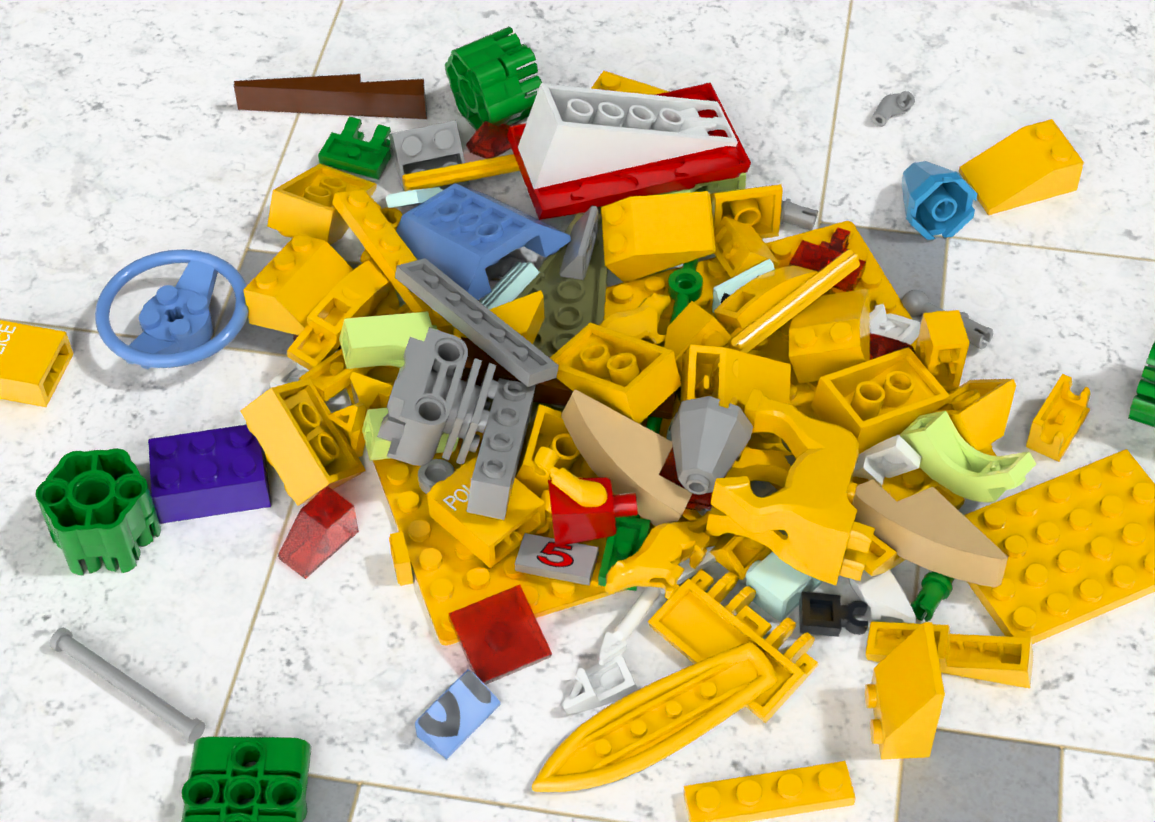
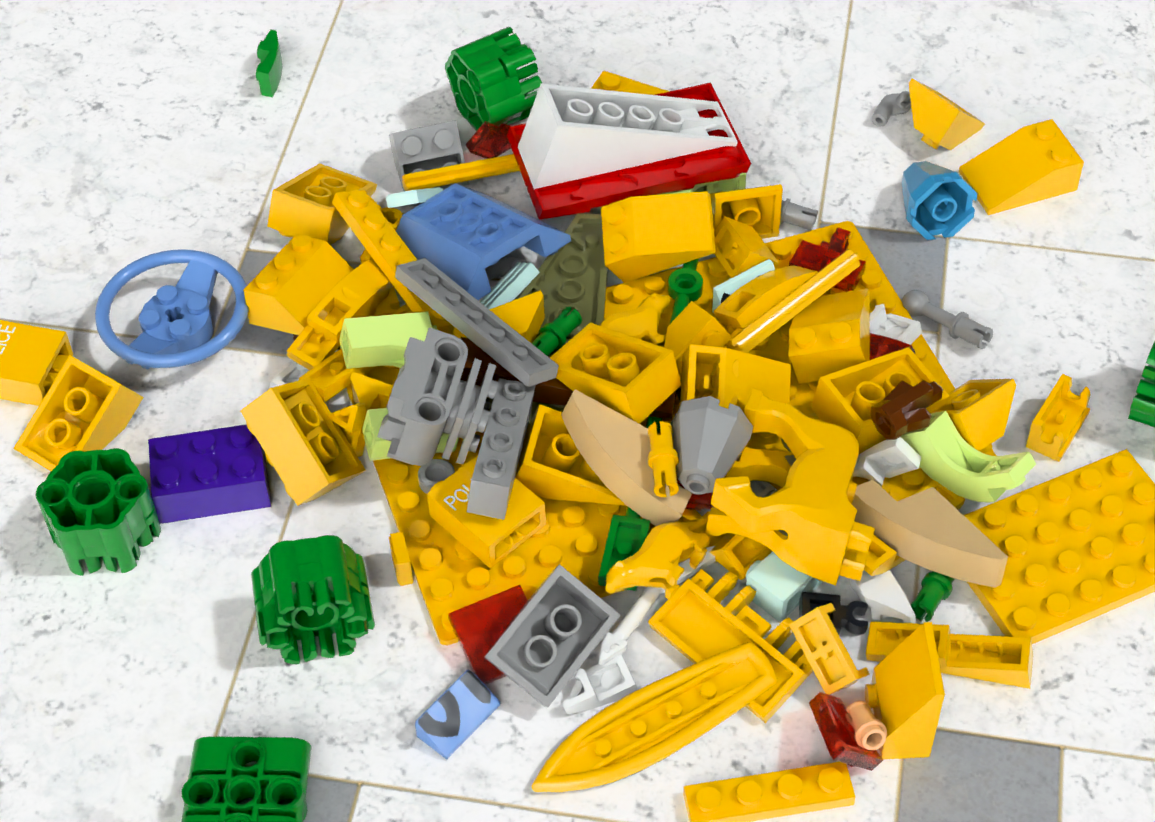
(77, 414): none -> yellow slope
(191, 729): light grey bar -> none
(270, 68): none -> green slope
(309, 592): none -> green piece
(318, 532): clear red slope -> none
(334, 96): reddish brown slope -> none
(352, 154): green plate -> none
(552, 636): none -> light grey slope
(553, 335): none -> green pin
(565, 562): light grey tile -> none
(580, 506): red torso -> none
(581, 247): light grey slope -> none
(663, 459): none -> yellow pin
(826, 650): none -> yellow hinge
(839, 733): none -> clear red wing
(868, 730): none -> light nougat pin
(905, 409): none -> reddish brown rock
(940, 118): none -> yellow slope
(943, 346): yellow brick -> none

